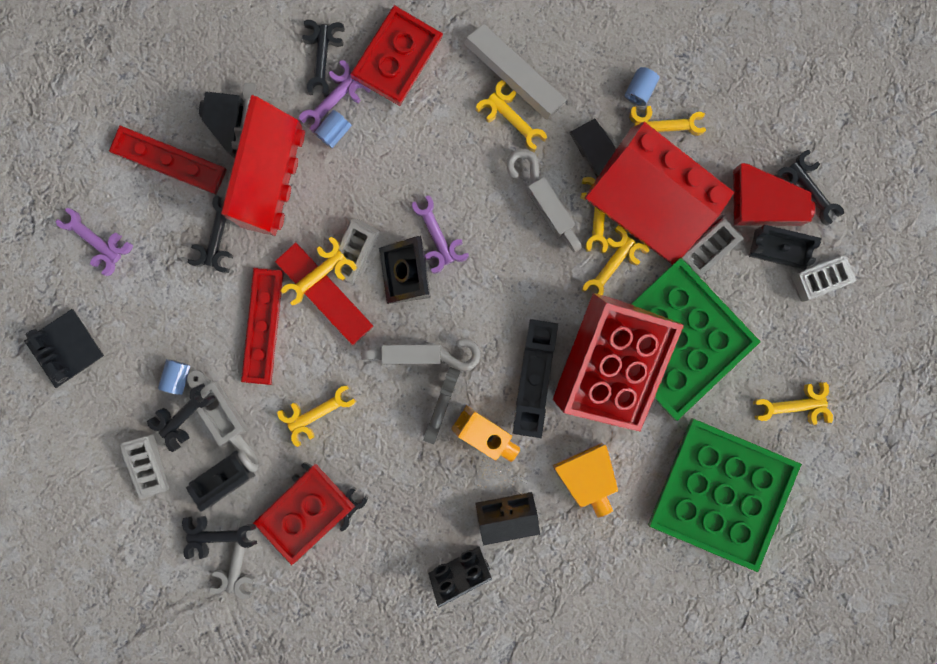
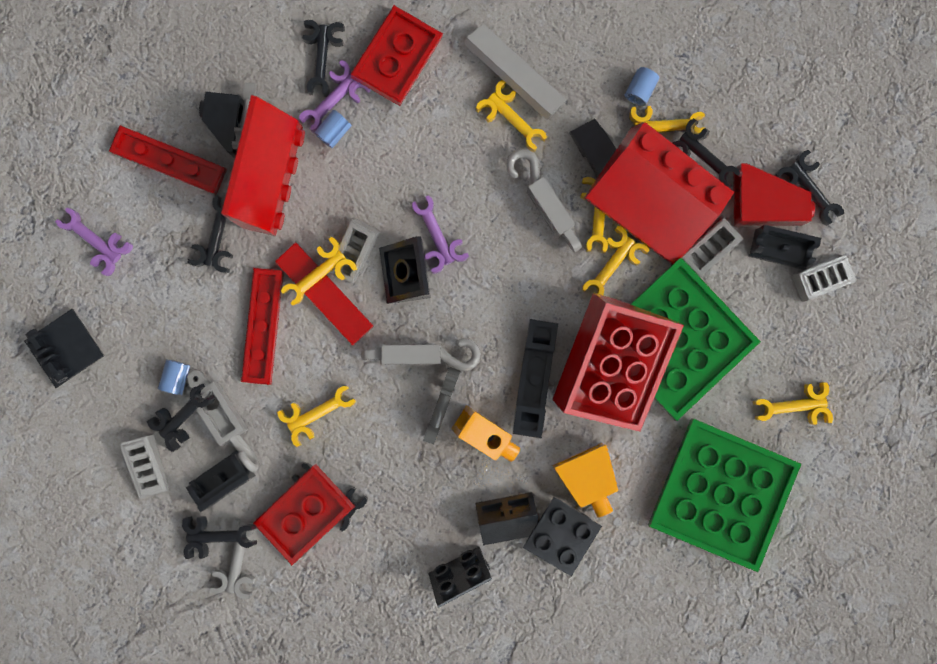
(562, 536): none -> black hinge
(690, 142): none -> black bar

